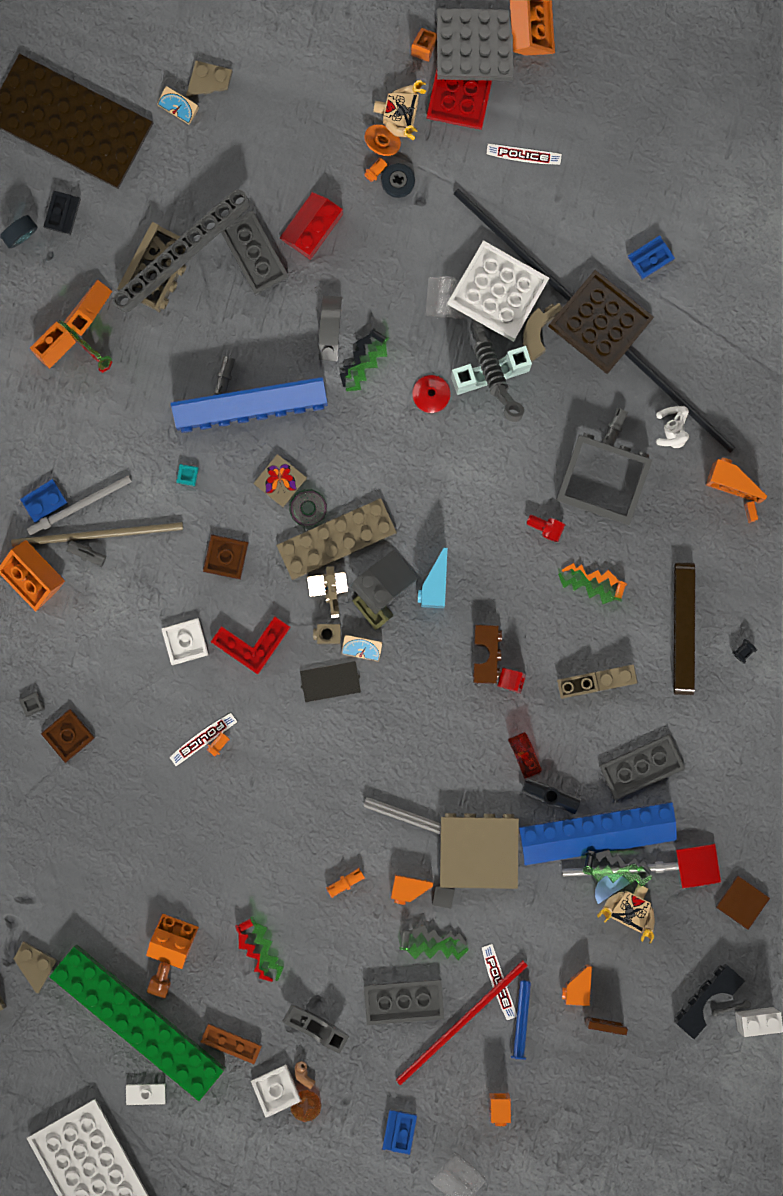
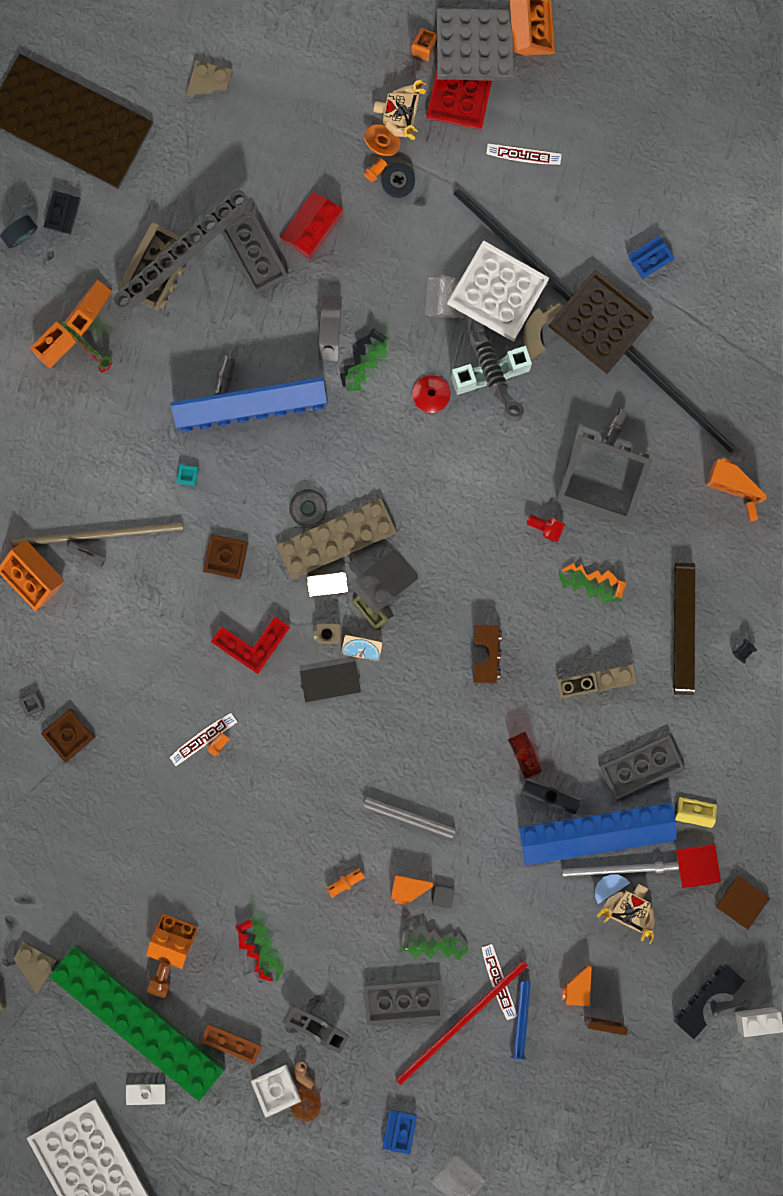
(43, 501): blue plate -> none
(45, 522): light grey bar -> none
(178, 105): slope -> none
(185, 641): white tile -> none
(280, 481): tile -> none
(331, 594): dark tan wing -> none
(434, 587): medium azure slope -> none
(479, 851): dark tan panel -> none
(500, 1108): orange brick -> none
(511, 680): red slope -> none
(623, 871): piece -> none
(674, 428): white piece -> none
(696, 812): none -> light yellow slope

